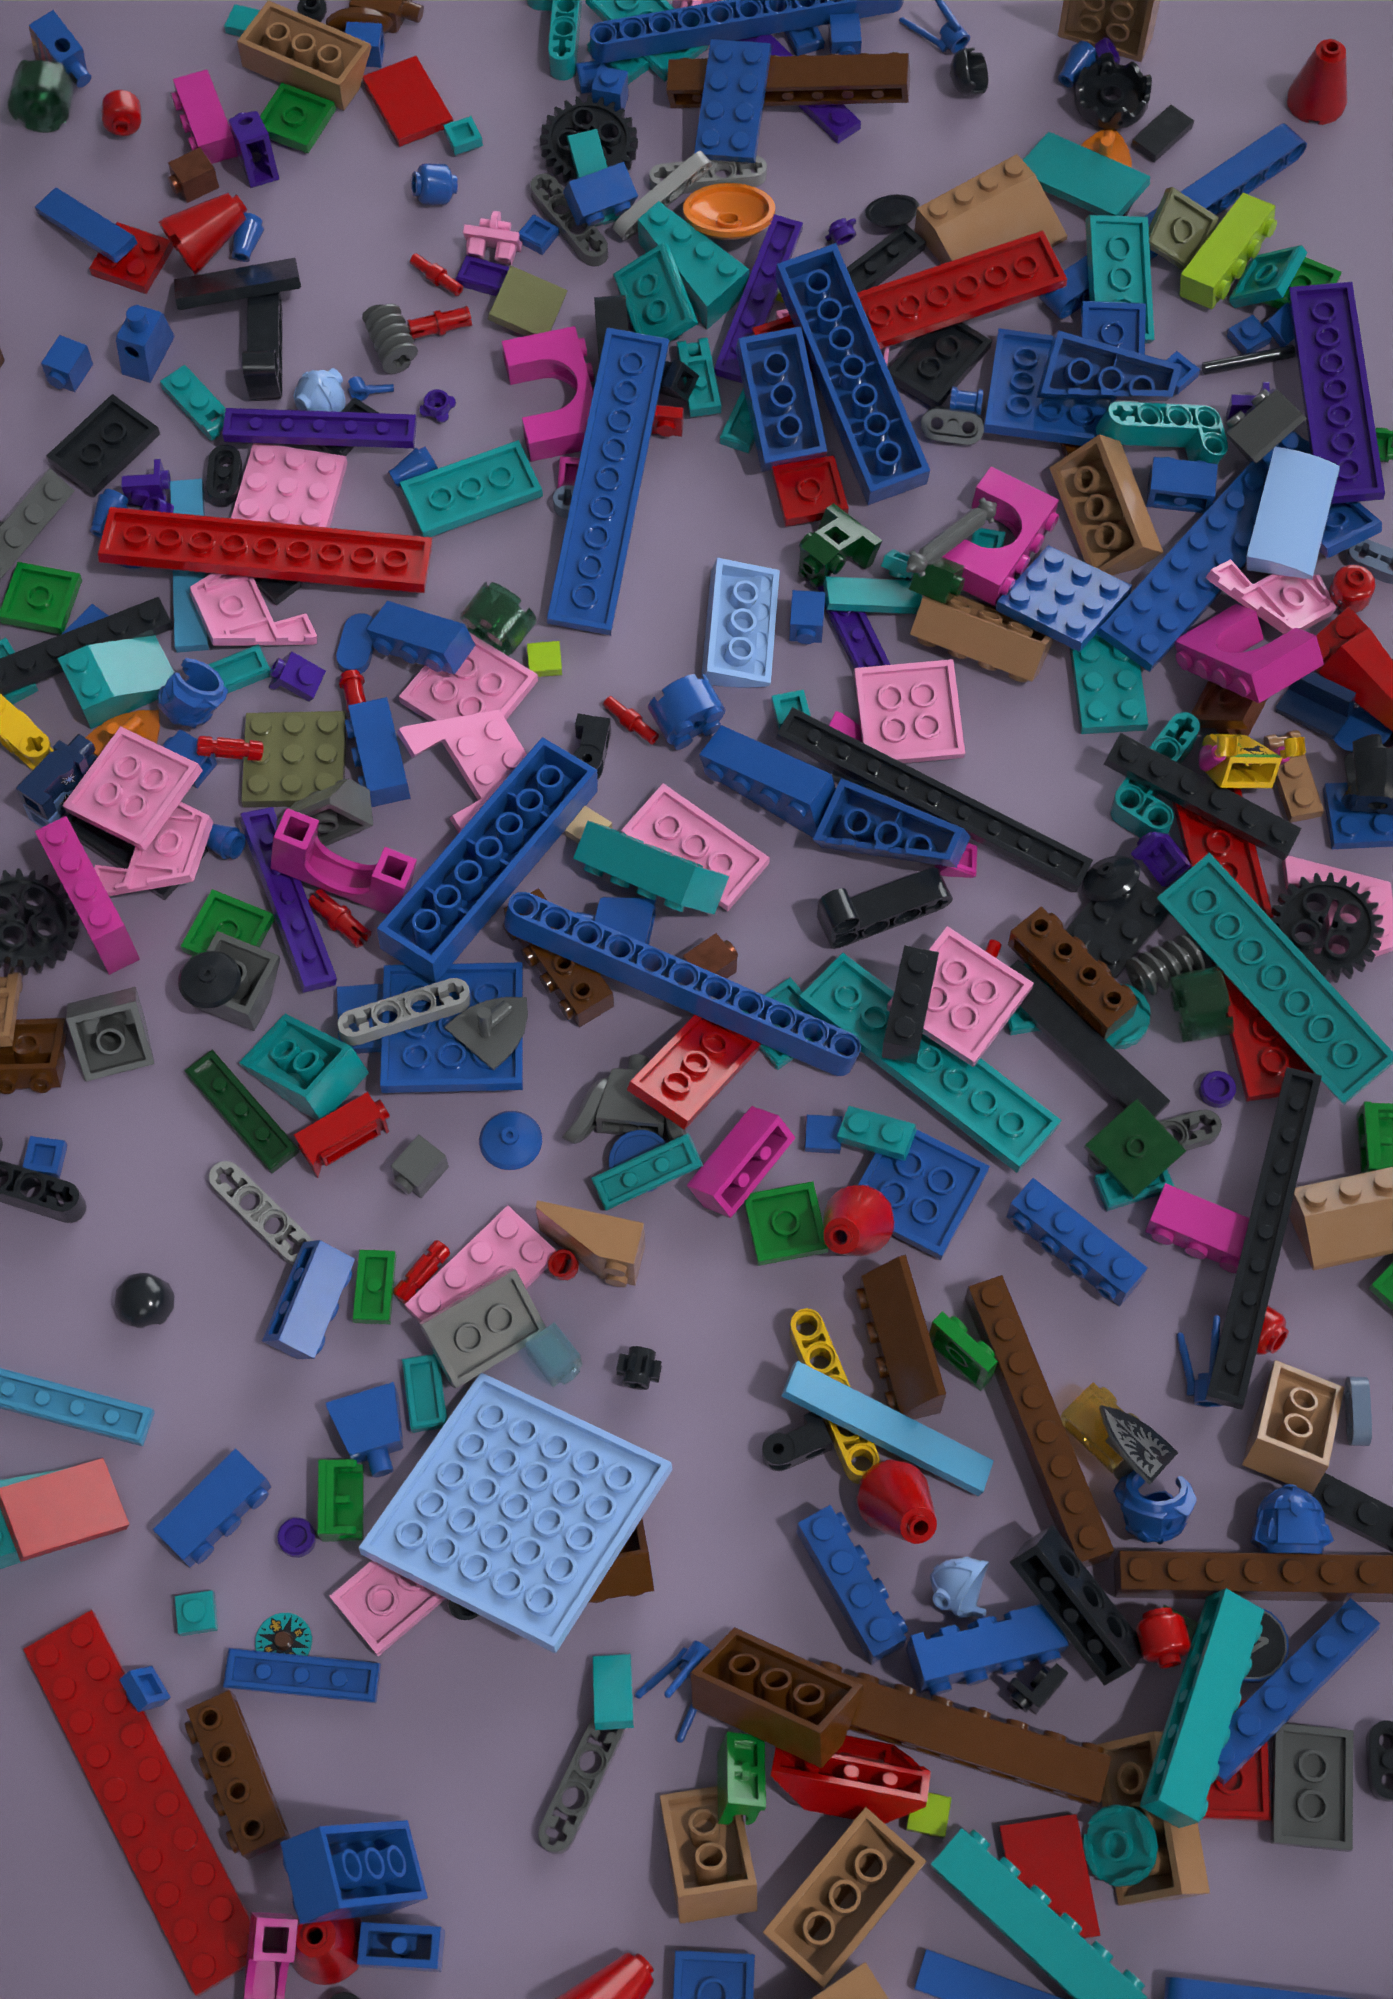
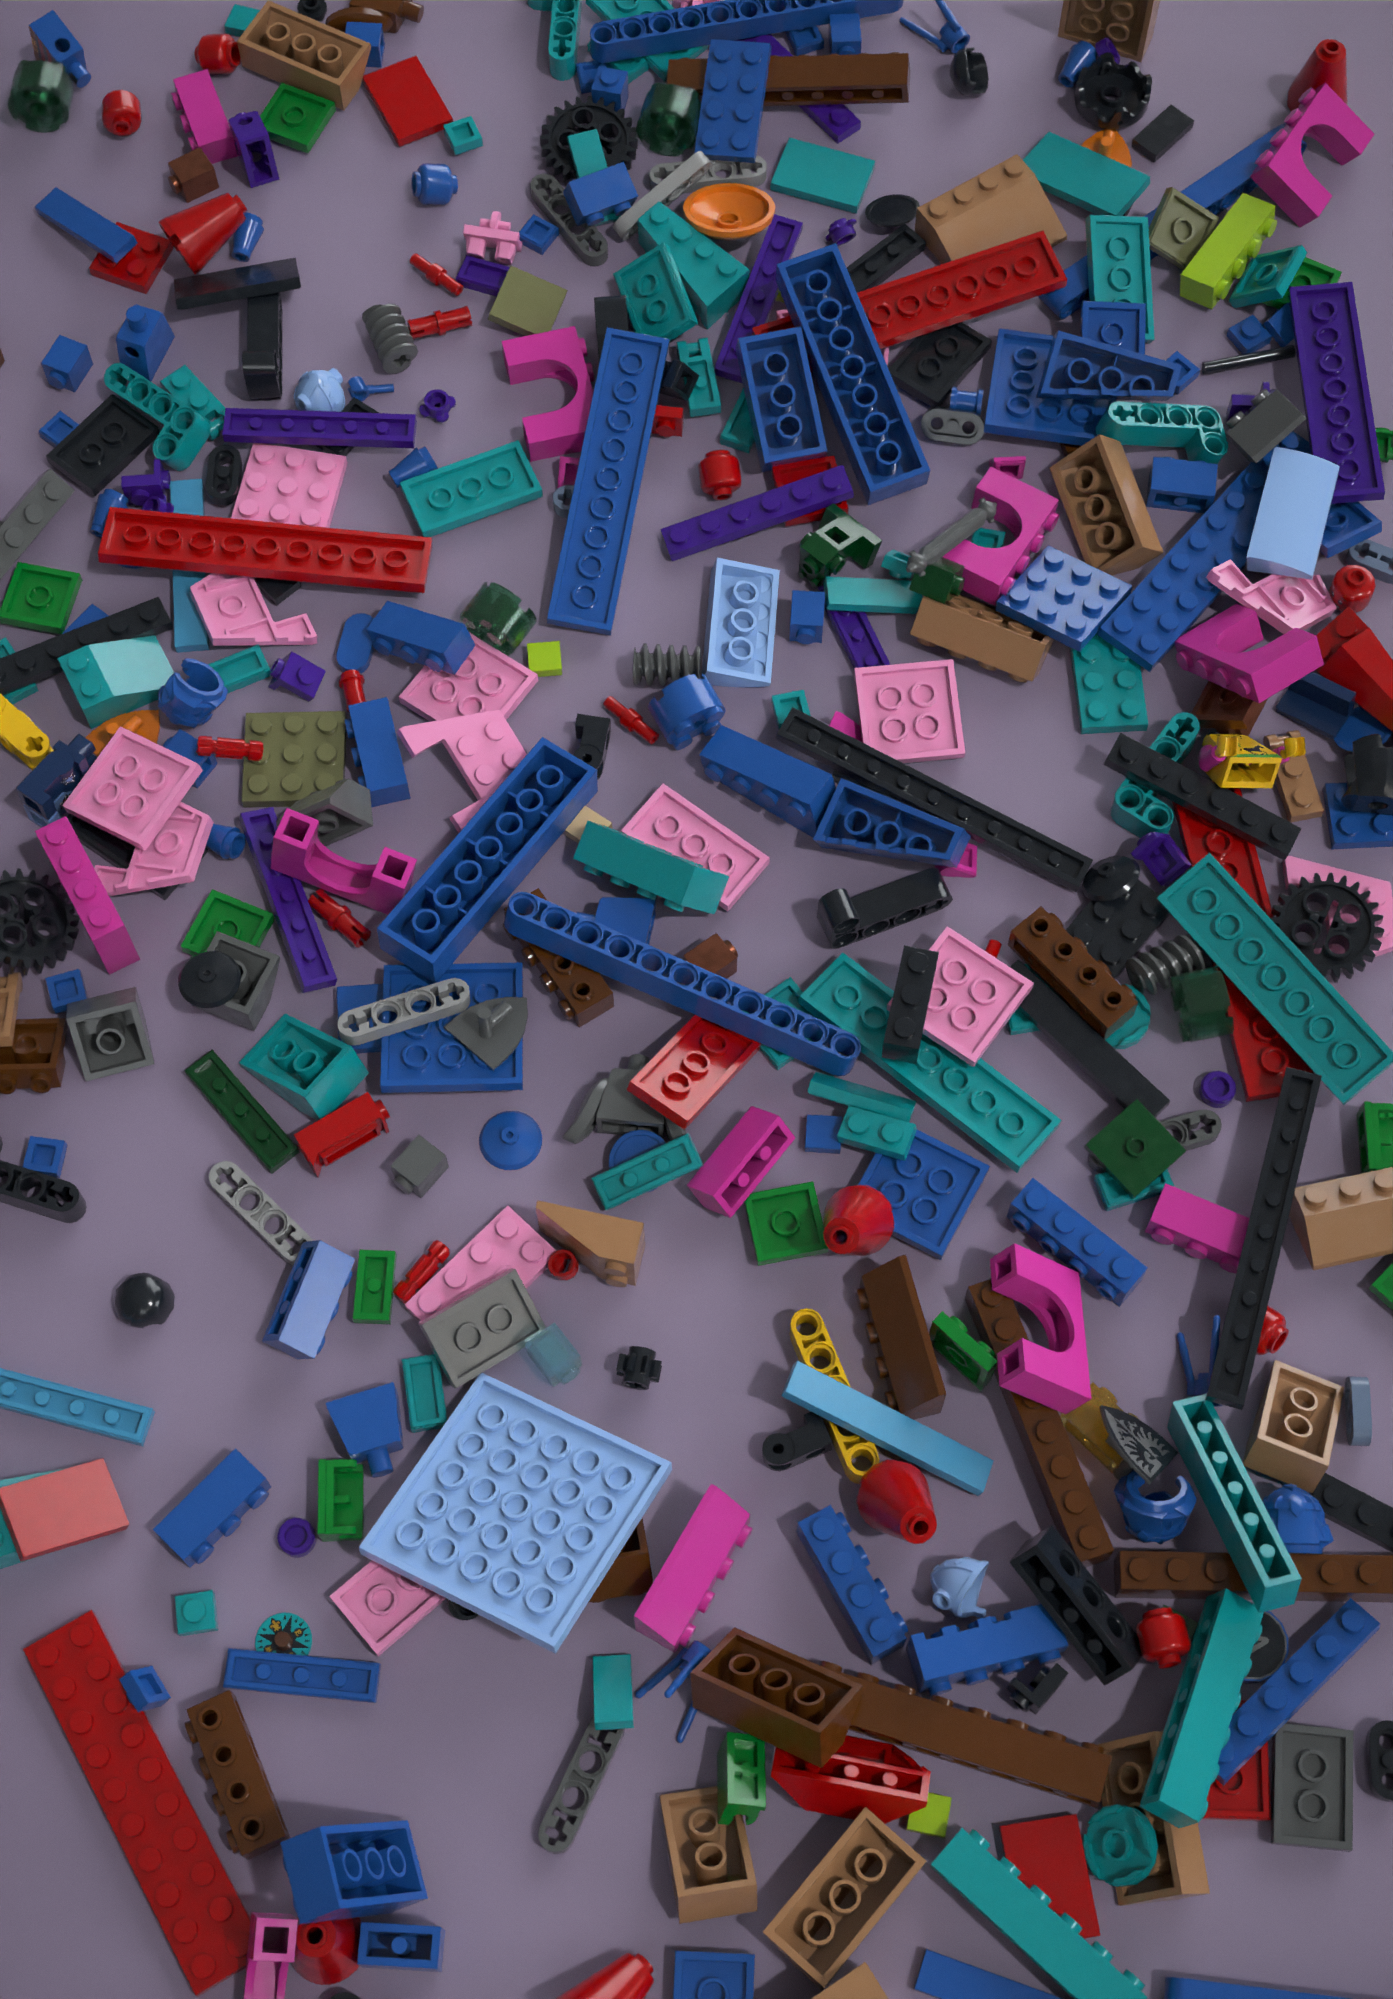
(57, 429): none -> blue tile
(65, 989): none -> blue plate
(154, 401): none -> teal beam
(218, 54): none -> red head
(665, 665): none -> dark grey piece
(669, 119): none -> brick
(692, 1570): none -> dark pink slope
(720, 474): none -> red head
(757, 513): none -> dark purple plate
(822, 175): none -> teal tile
(861, 1096): none -> teal tile
(1010, 465): none -> dark pink slope
(1053, 1293): none -> dark pink arch
(1234, 1504): none -> teal brick
(1281, 167): none -> dark pink arch

